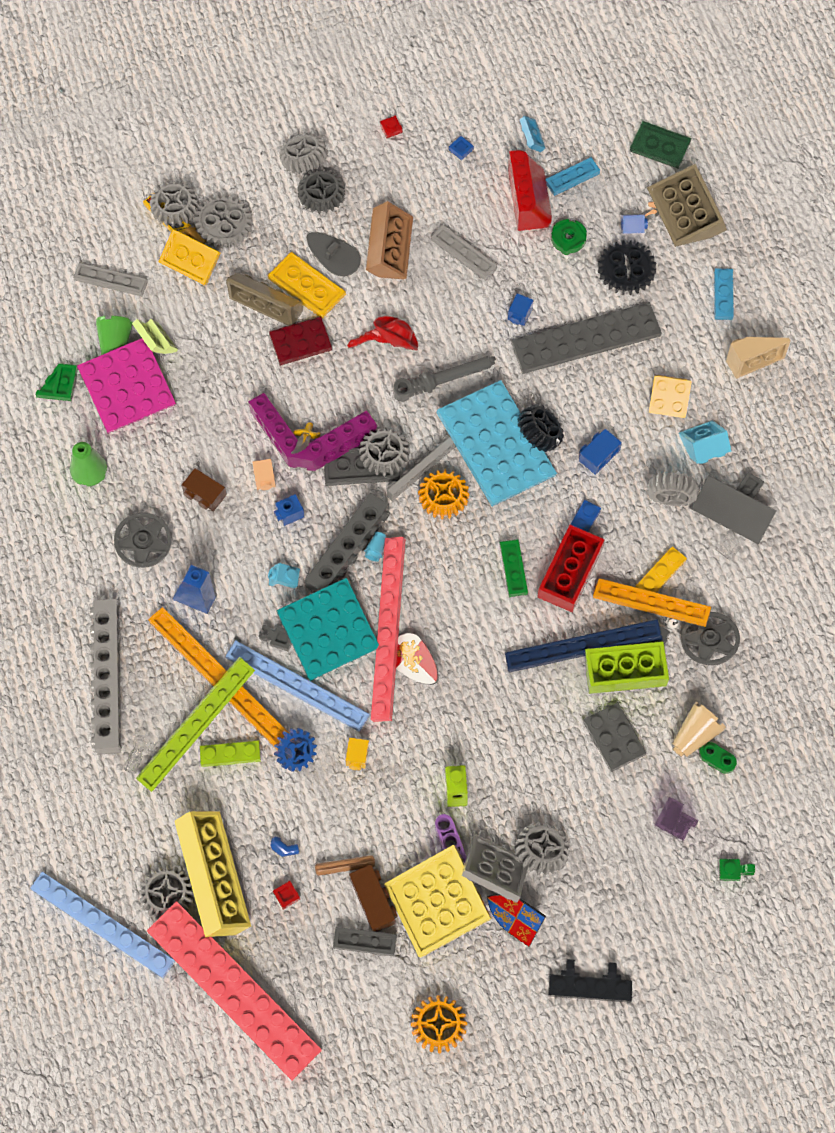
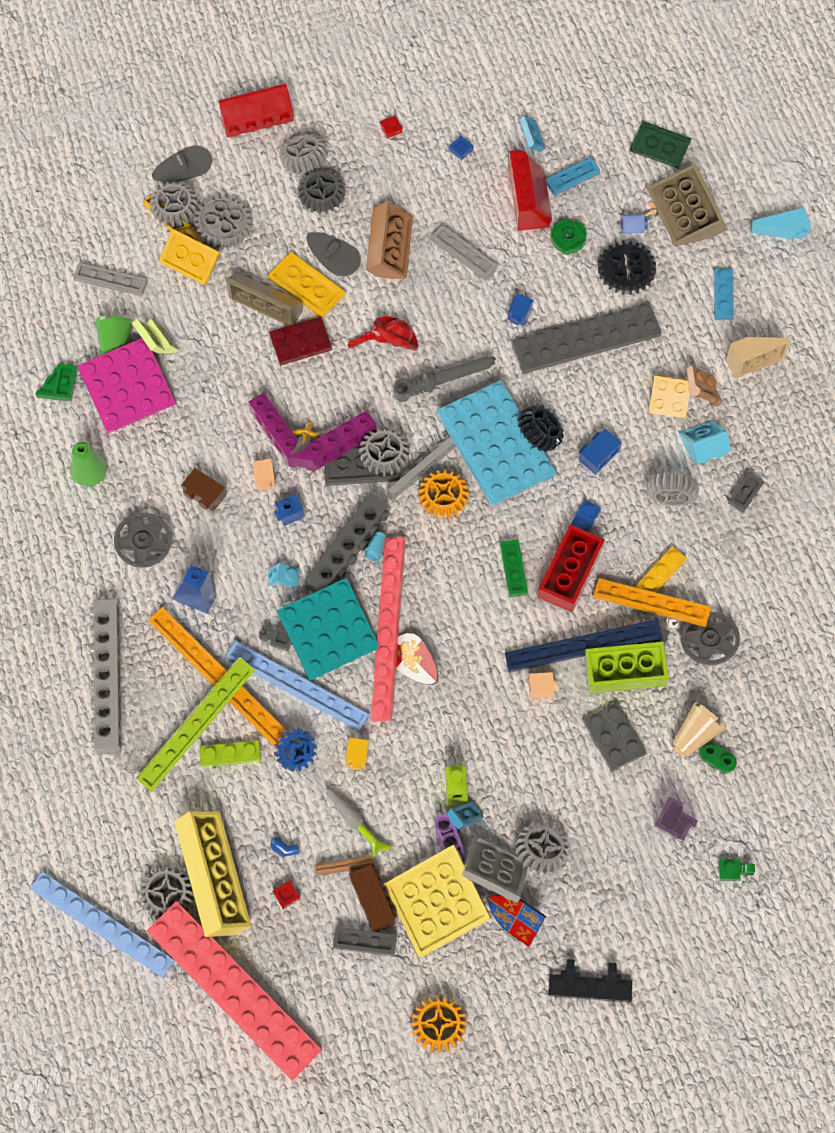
(184, 165): none -> dark grey shield
(256, 110): none -> red slope
(355, 821): none -> light grey piece
(465, 815): none -> dark azure plate
(542, 685): none -> light nougat brick
(703, 385): none -> medium nougat plate
(733, 509): dark grey tile -> none
(784, 225): none -> medium azure slope

